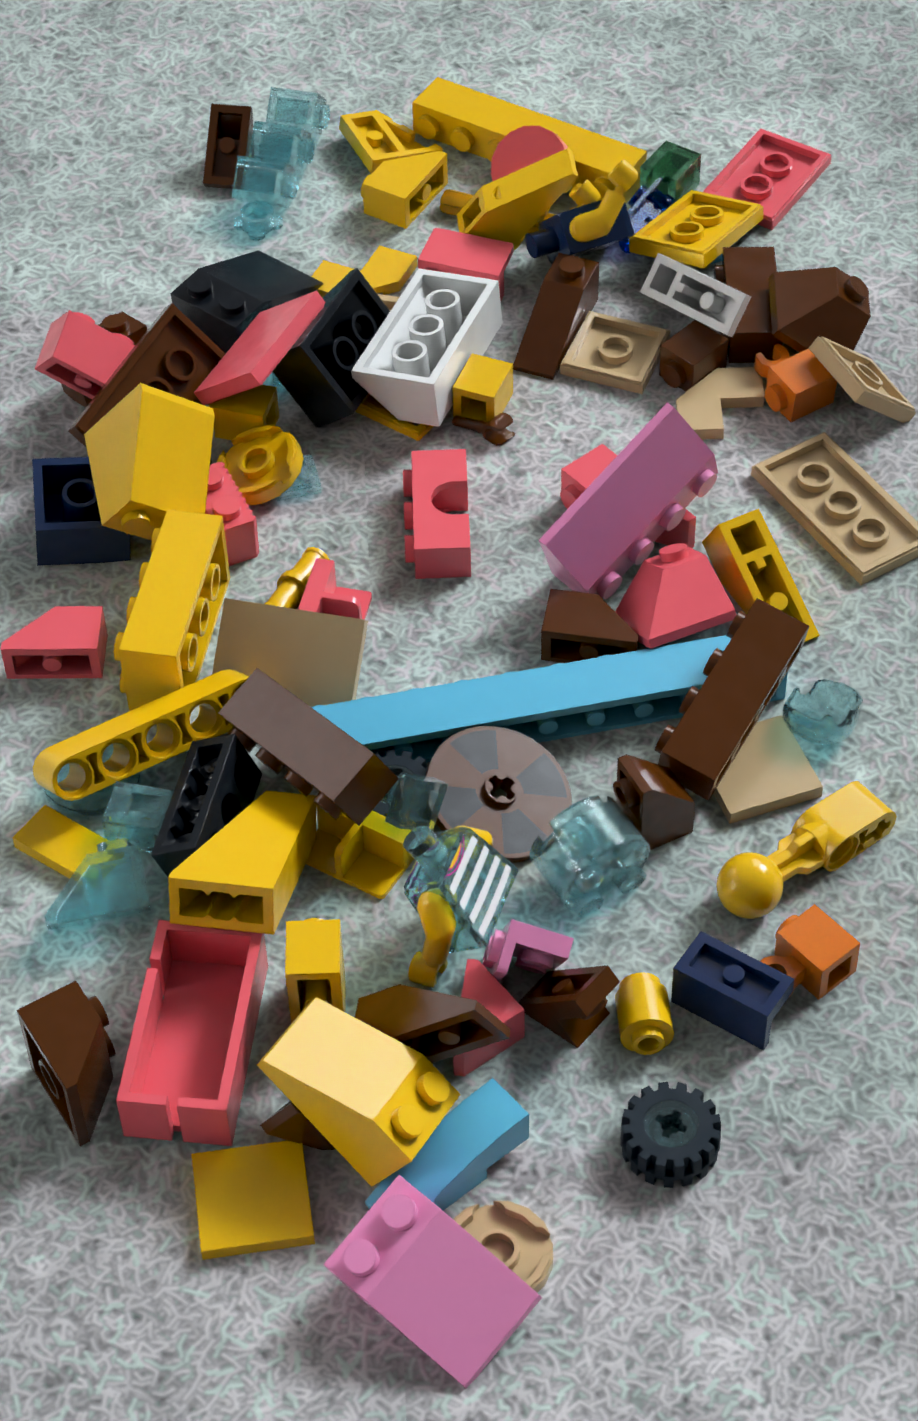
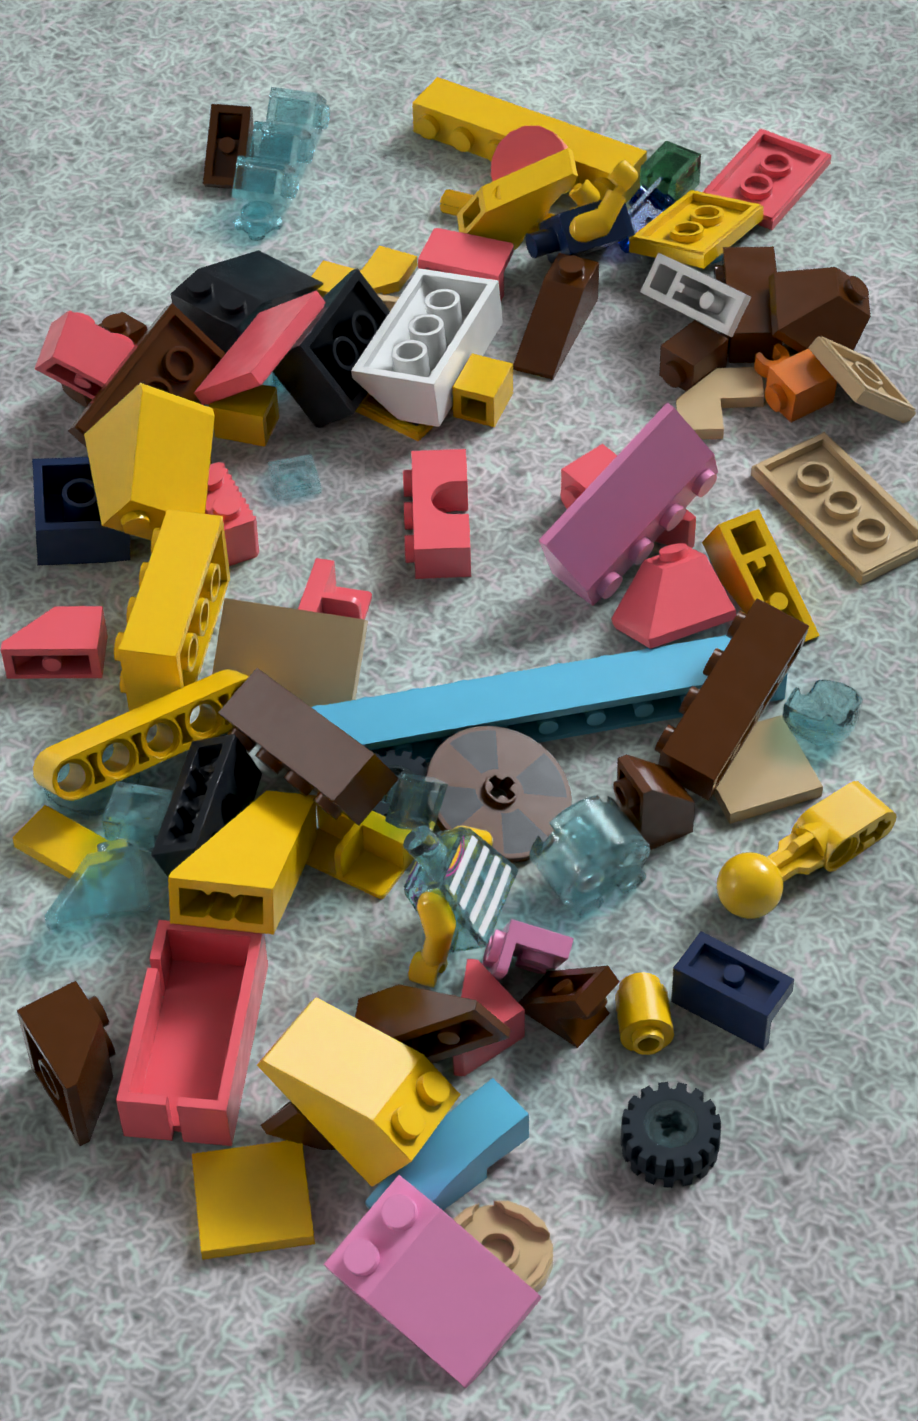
(263, 463): yellow tile -> none
(294, 581): yellow pin -> none
(314, 964): yellow brick -> none
(380, 139): yellow wing -> none
(404, 187): yellow slope -> none
(492, 431): reddish brown hand -> none
(583, 628): reddish brown slope -> none
(614, 352): tan tile -> none
(814, 951): orange brick -> none

